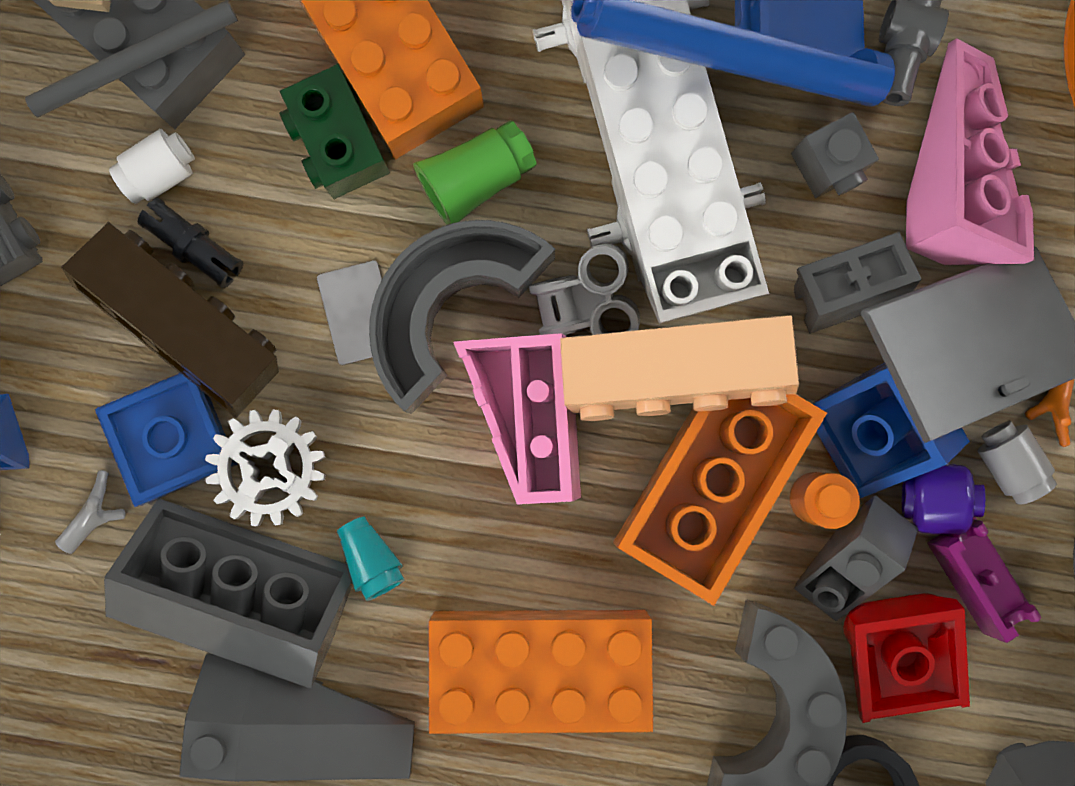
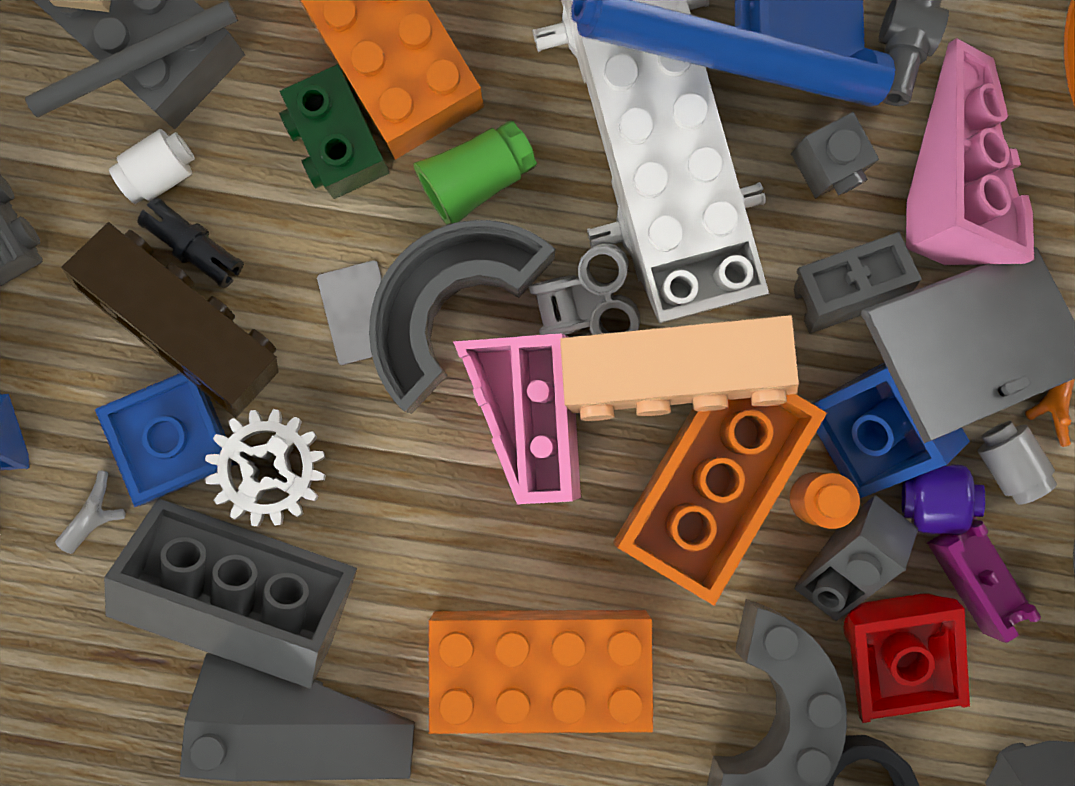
(369, 559): teal cone -> none

